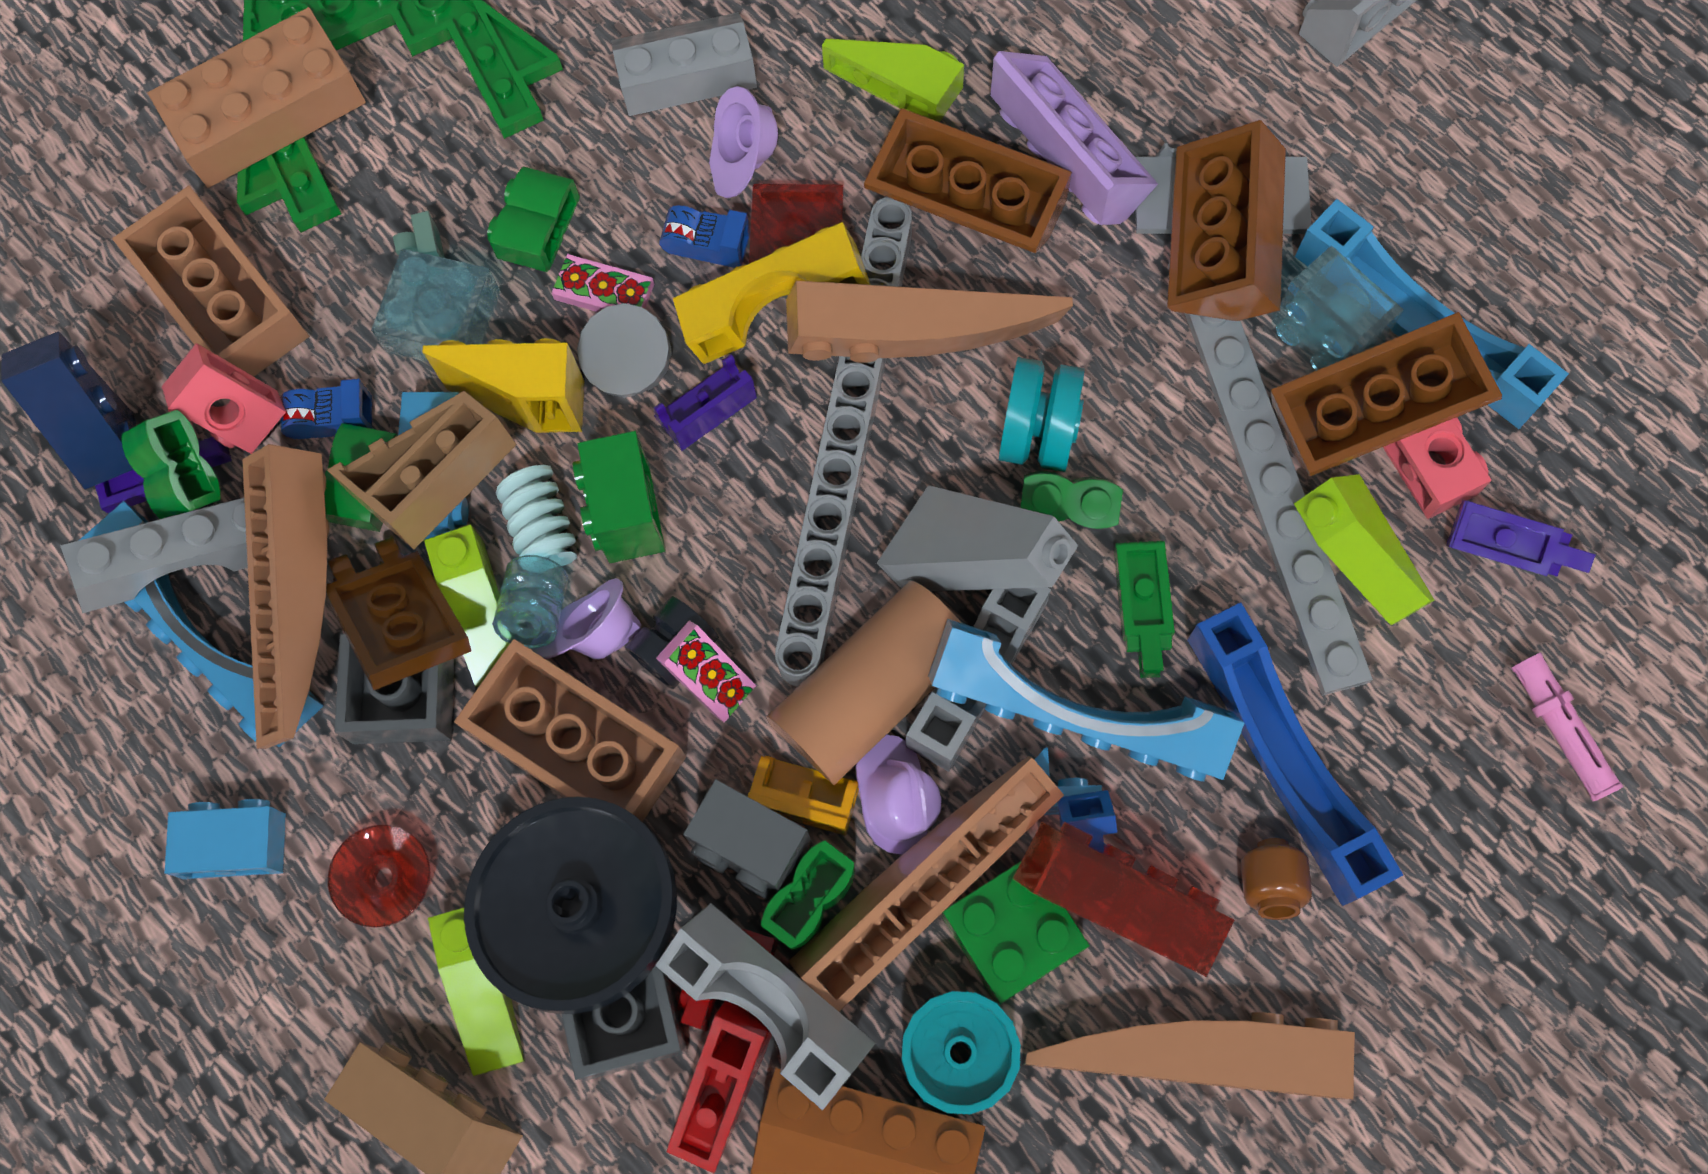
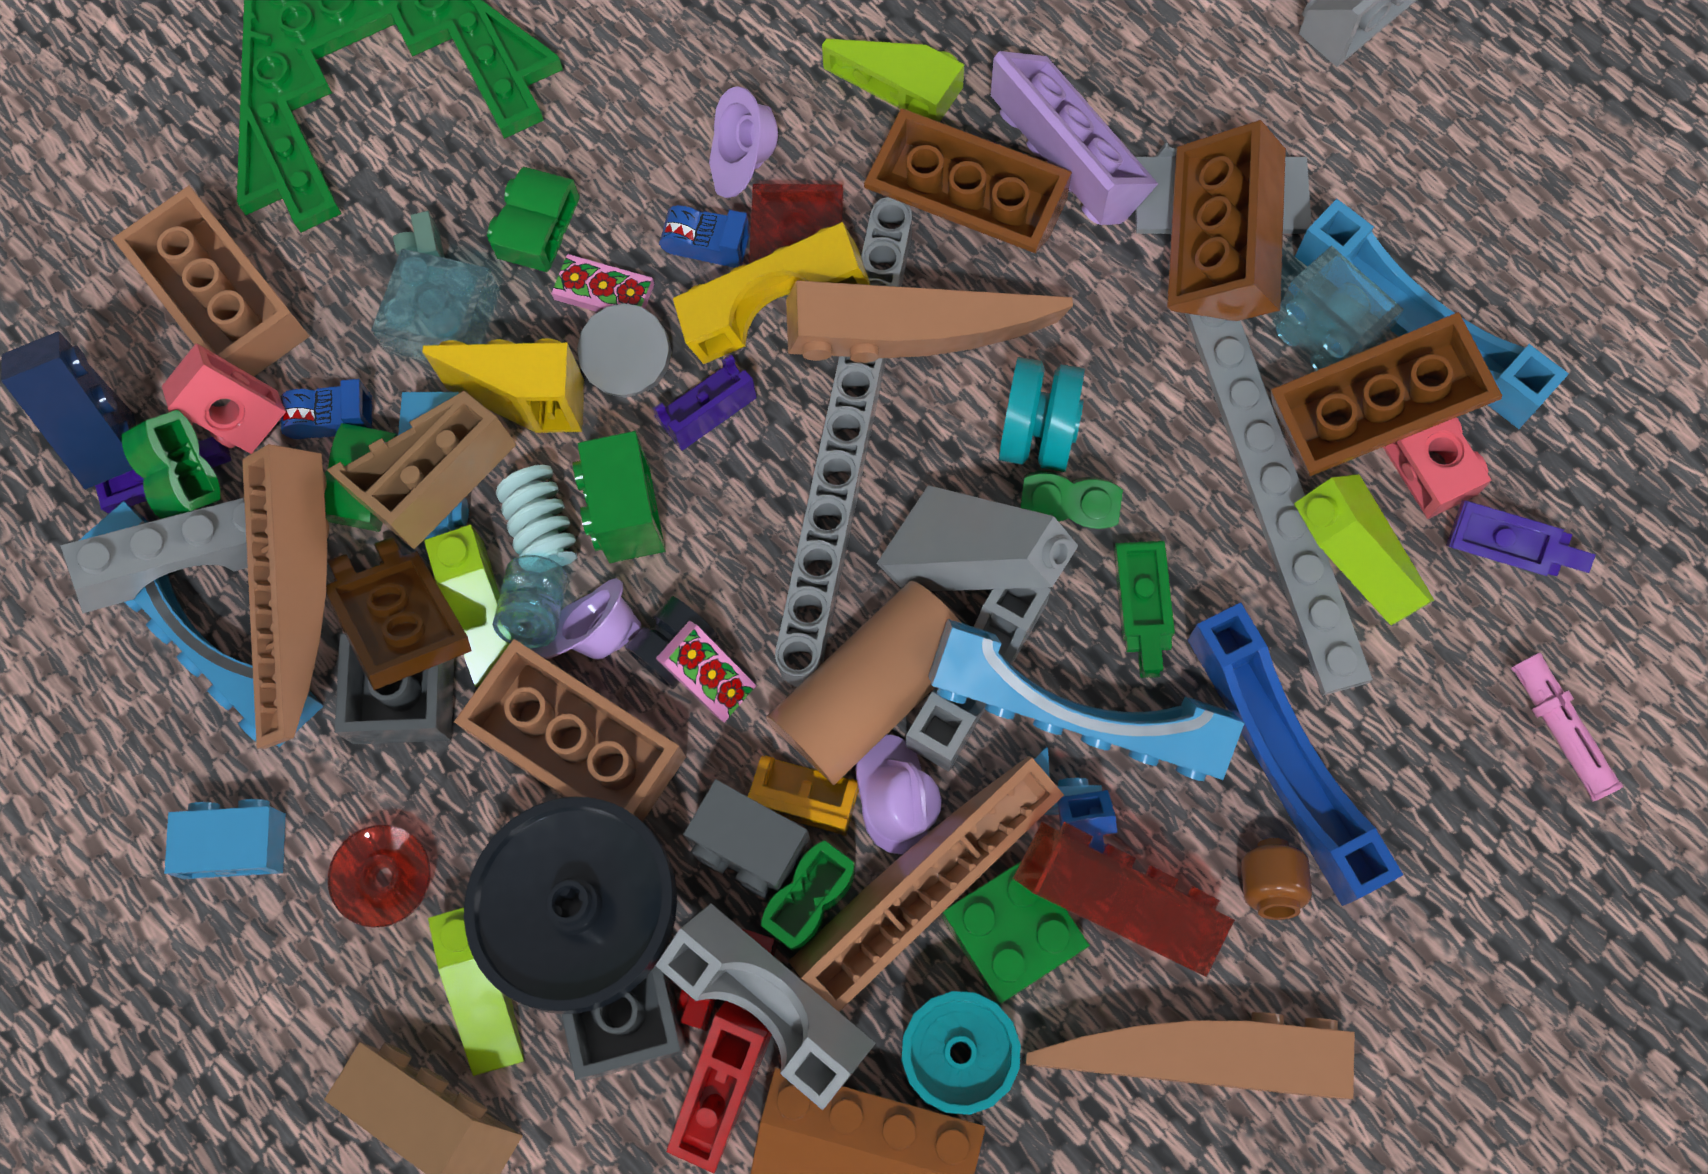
(256, 97): nougat brick -> none
(683, 63): light grey slope -> none

